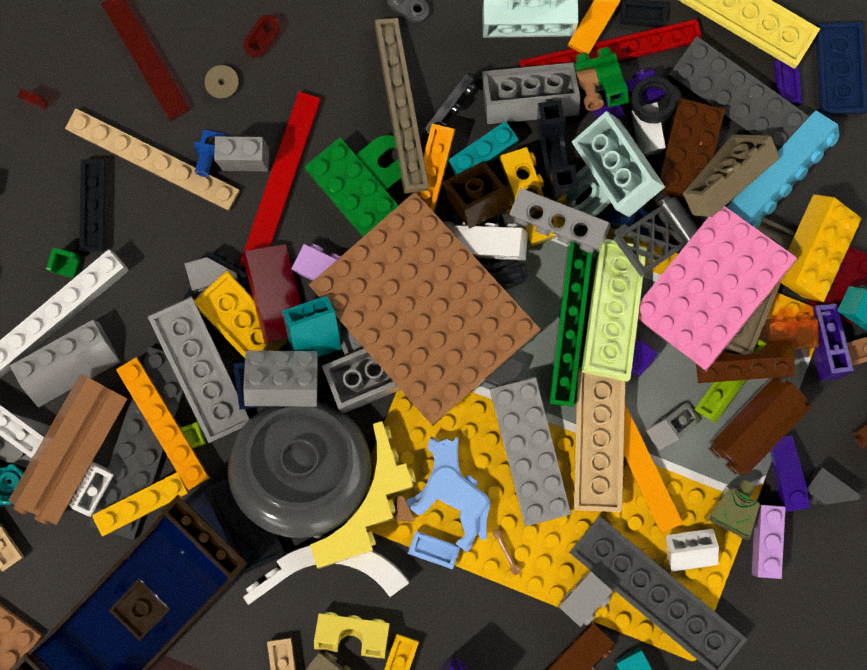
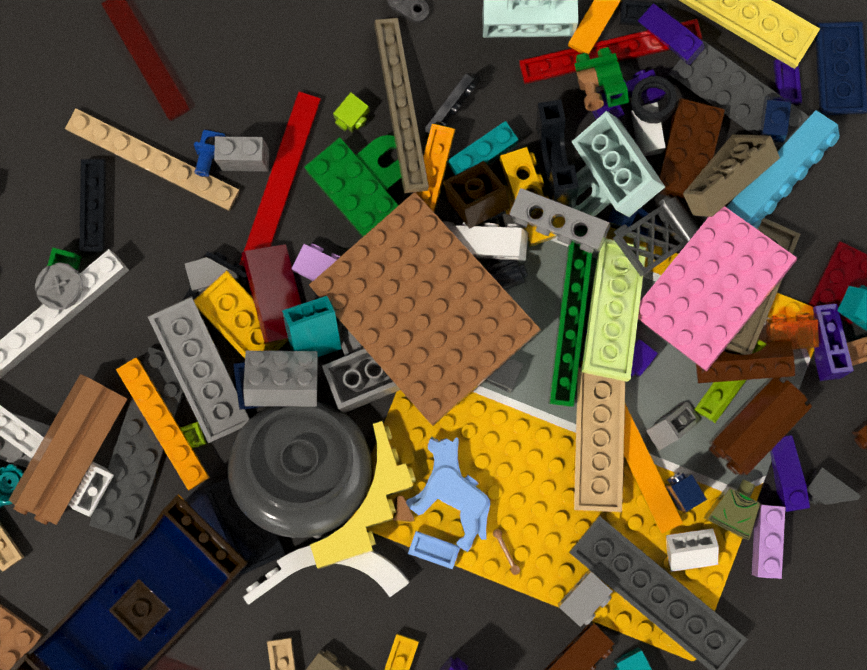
(32, 99): clear red tile -> none
(57, 366): light grey slope -> none
(59, 286): none -> light grey tile
(139, 504): yellow plate -> none
(221, 81): dark tan piece -> none
(260, 36): clear red plate -> none
(334, 628): light yellow arch -> none
(351, 113): none -> lime brick
(515, 92): light grey slope -> none
(530, 451): light grey plate -> none
(672, 34): none -> dark purple slope
(684, 491): none -> dark blue brick
(775, 118): none -> dark blue torso
(820, 247): yellow brick -> none

